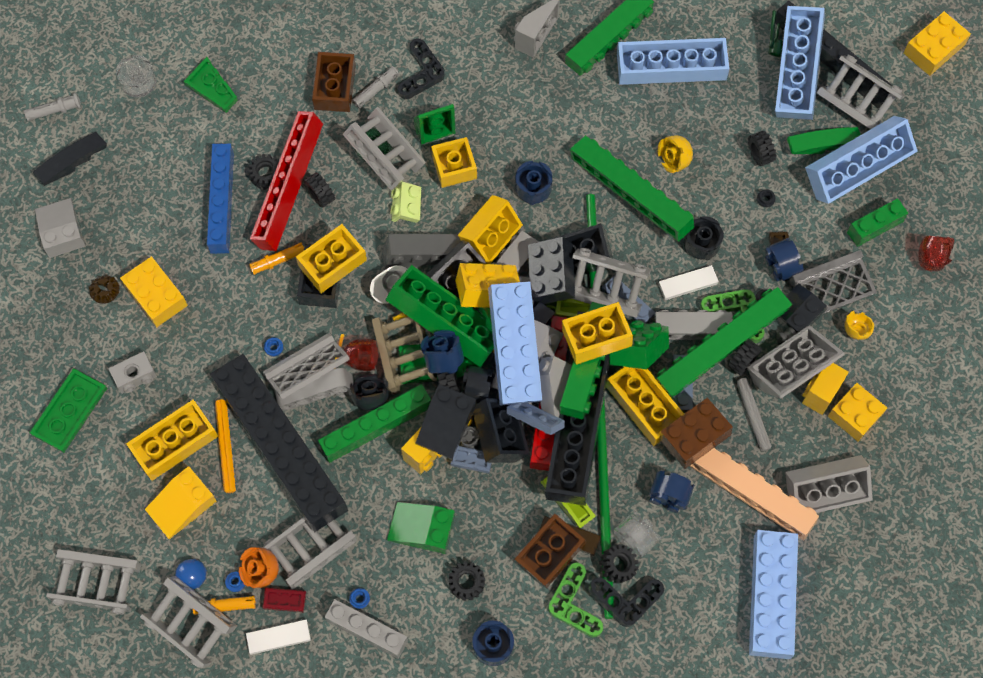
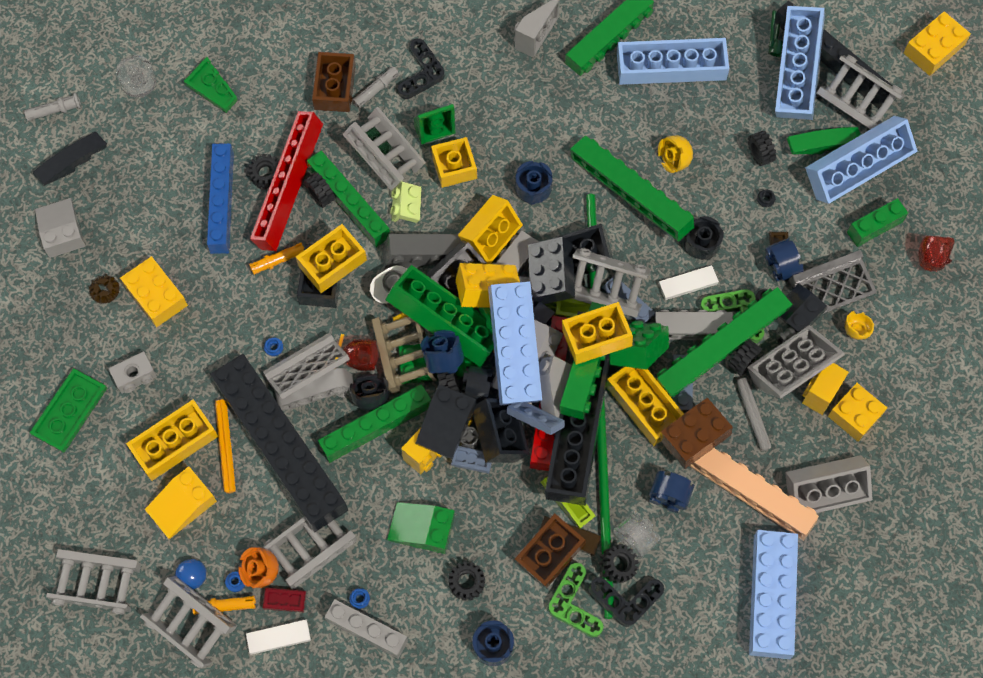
(350, 200): none -> green brick

